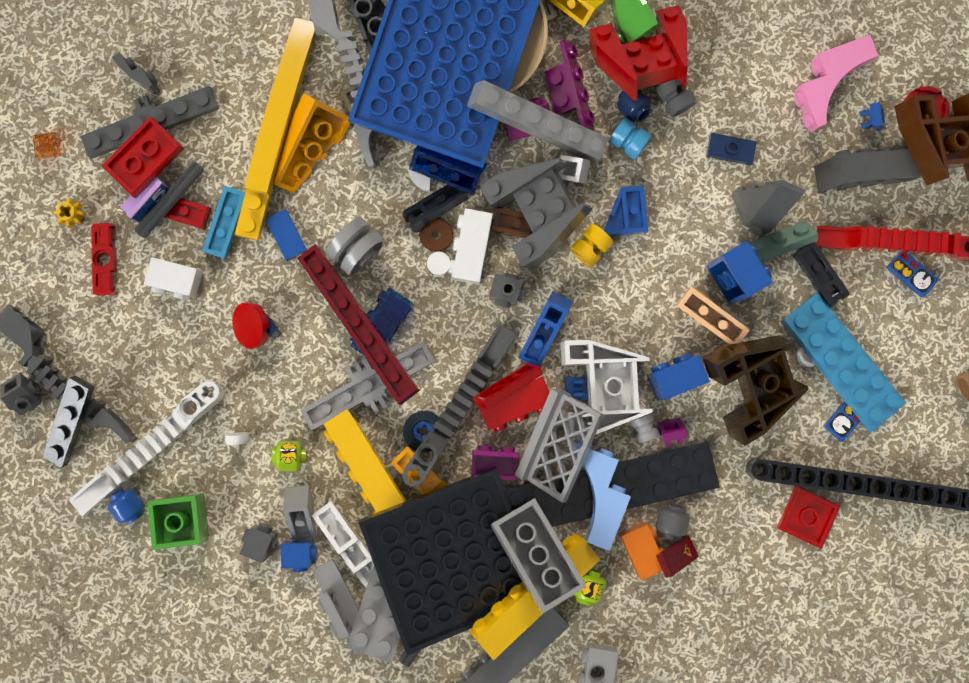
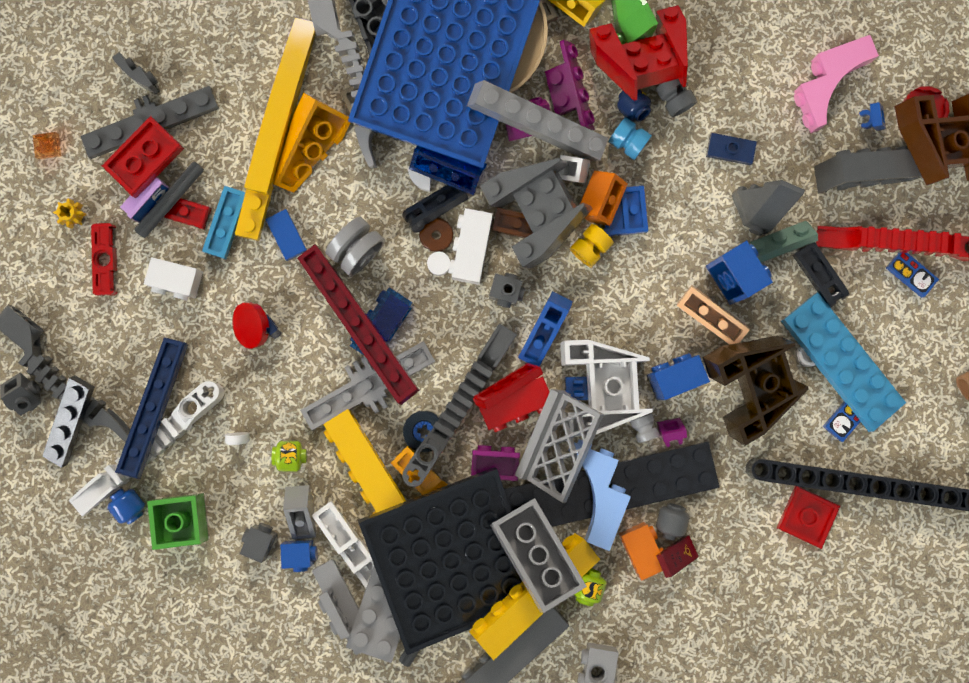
(151, 408): none -> dark blue tile
(604, 196): none -> orange brick

